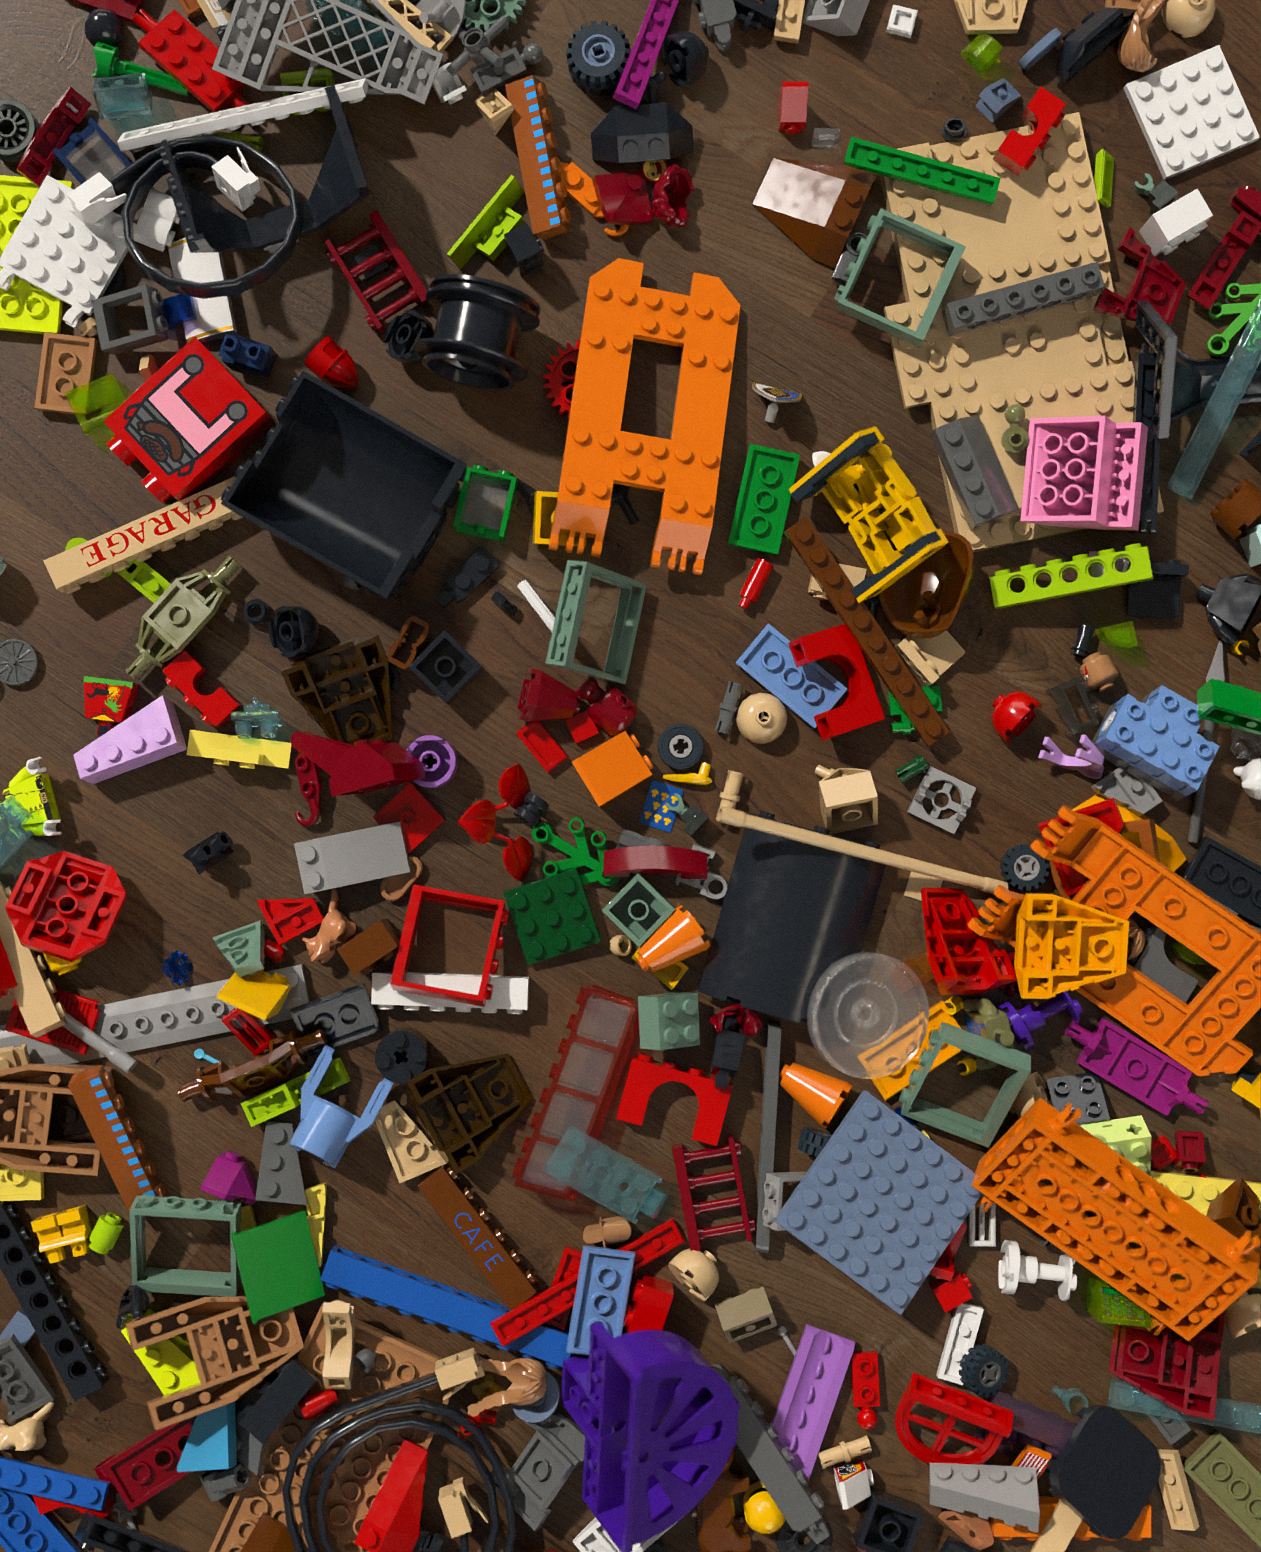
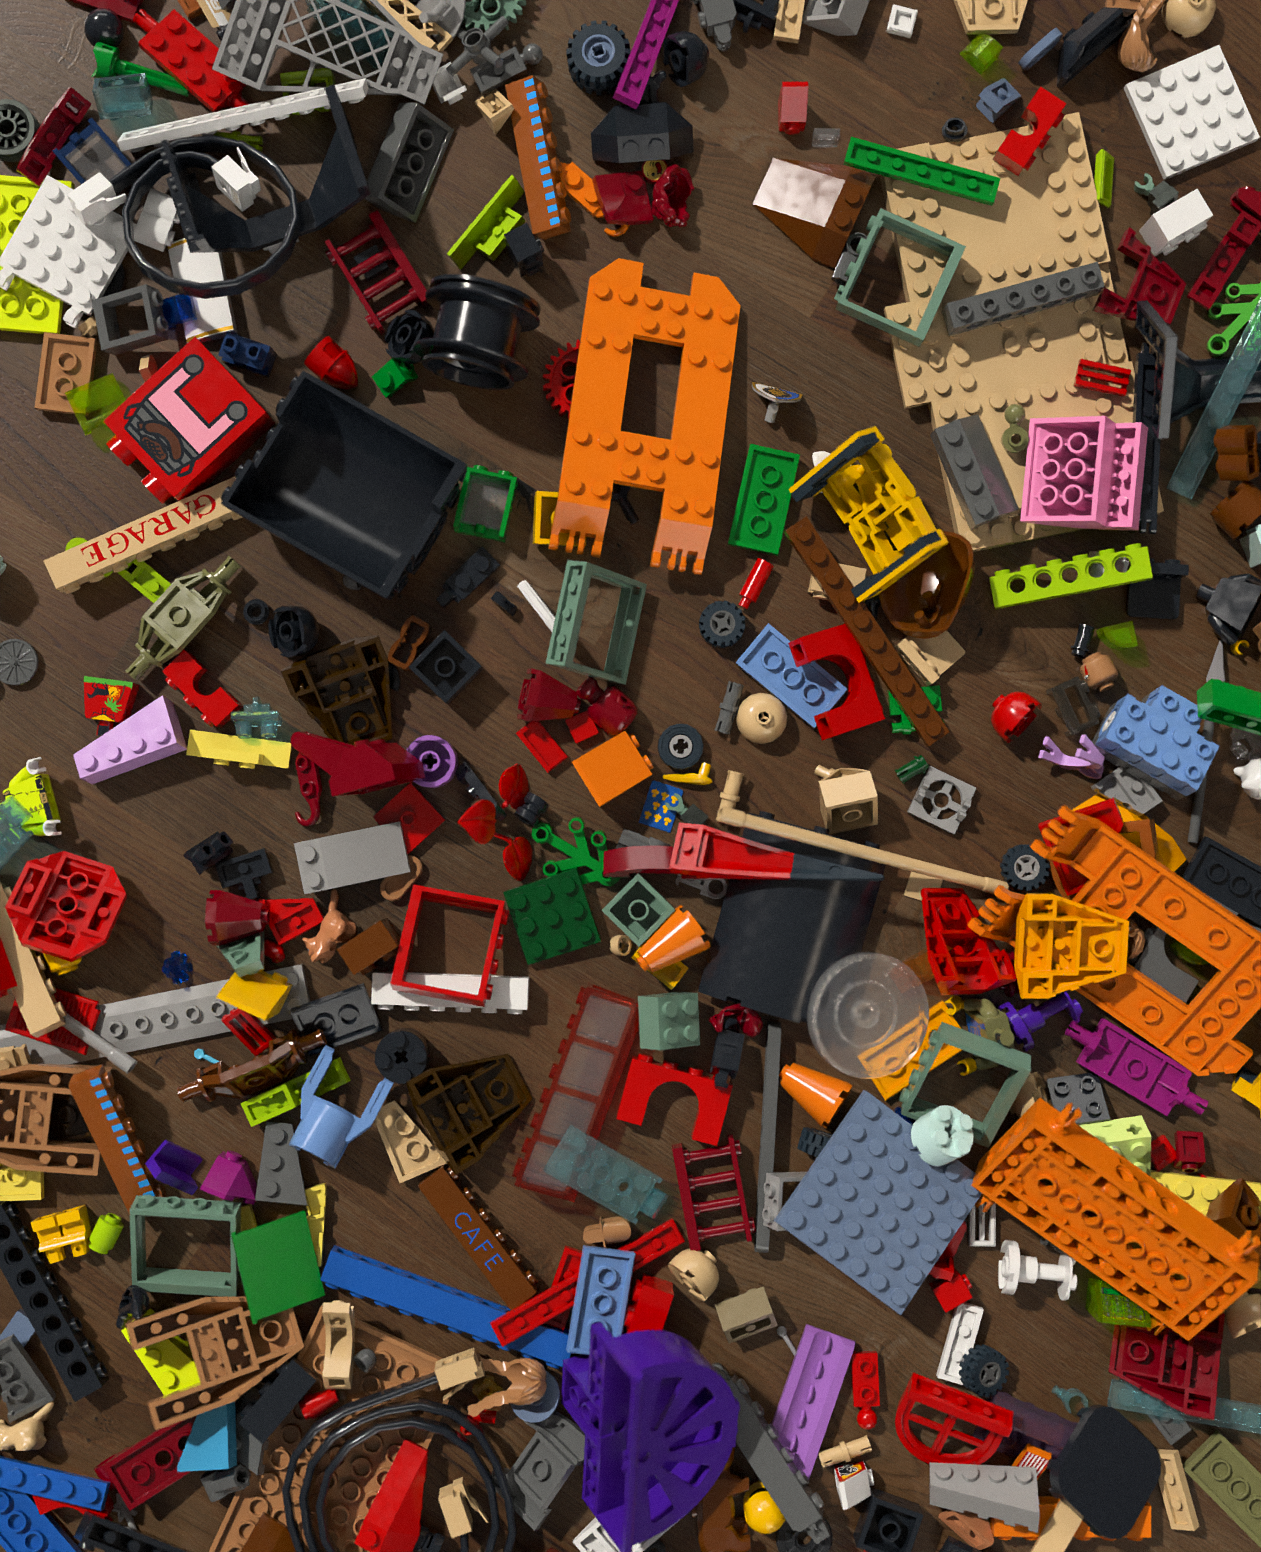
(174, 1166): none -> dark purple panel
(233, 917): none -> dark red cone
(245, 872): none -> black hinge
(394, 376): none -> green bracket
(408, 161): none -> dark grey slope
(477, 788): none -> black hinge
(721, 855): none -> red plate
(727, 616): none -> black wheel
(942, 1135): none -> light aqua brick
(1104, 368): none -> red tile
(1237, 452): none -> reddish brown brick

